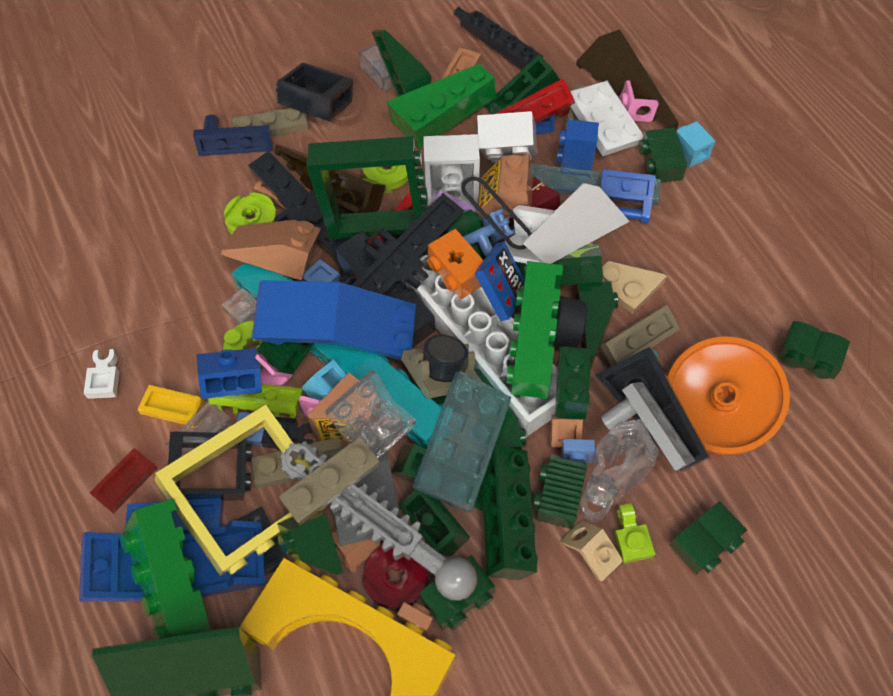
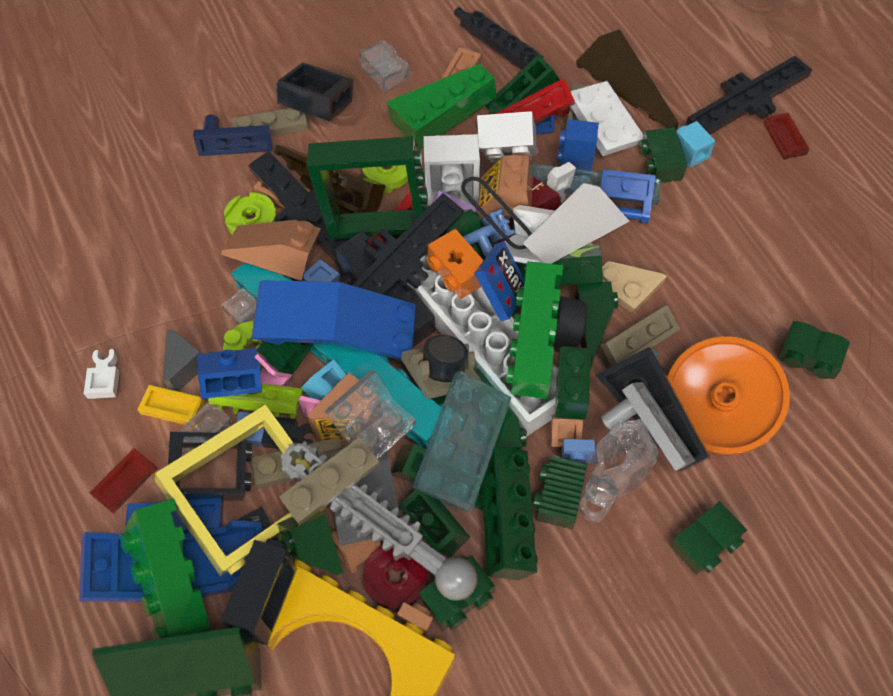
(180, 361): none -> dark grey slope
(260, 590): none -> black window
(403, 68): dark green slope -> none
(561, 178): none -> white plate
(595, 549): tan bracket -> none
(632, 104): bright pink bracket -> none
(632, 540): lime plate -> none
(750, 95): none -> black hinge
(786, 136): none -> clear red tile

